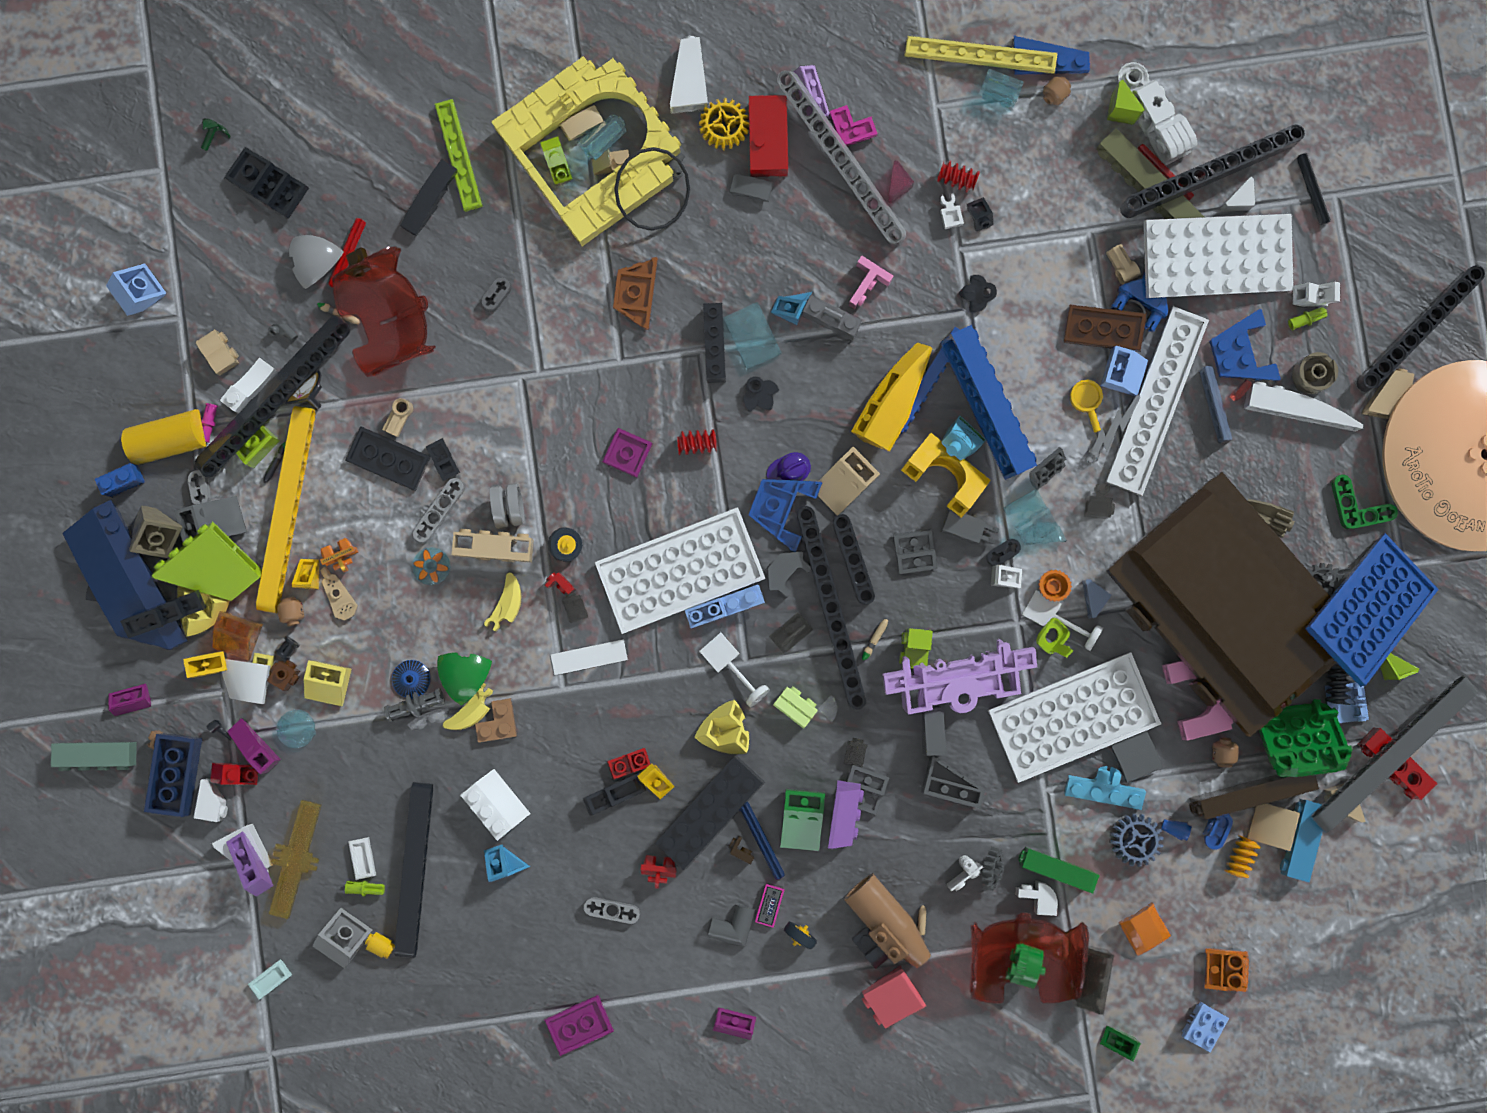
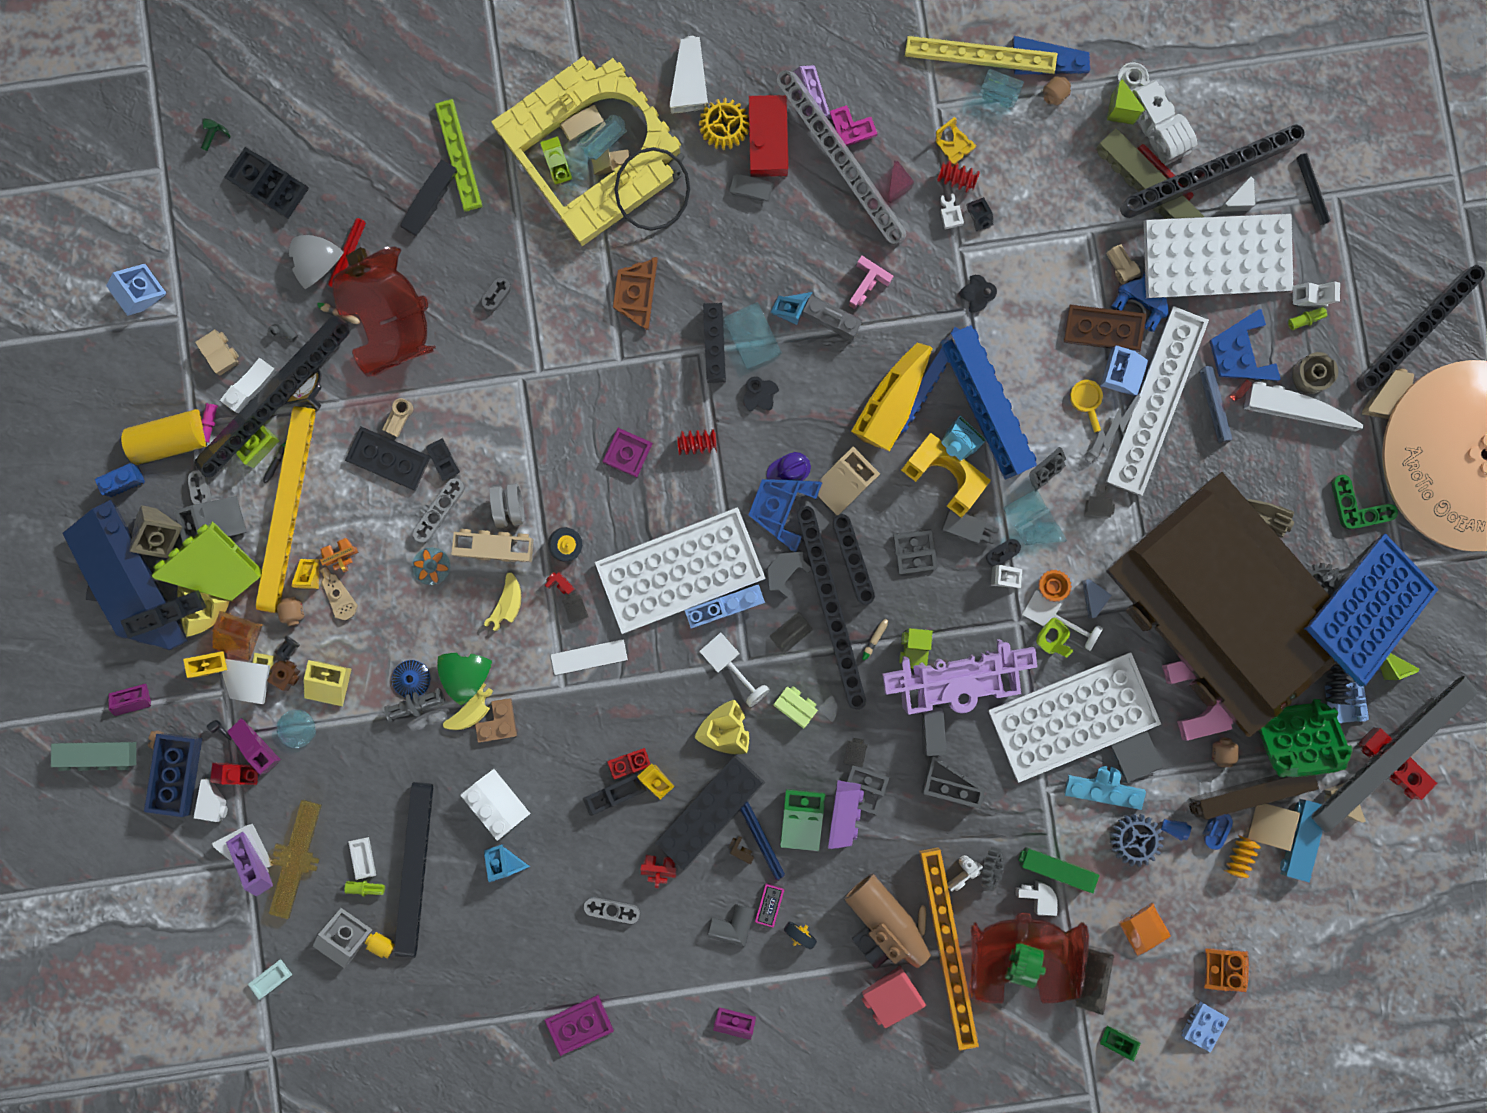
(948, 949): none -> light orange brick
(958, 147): none -> yellow piece

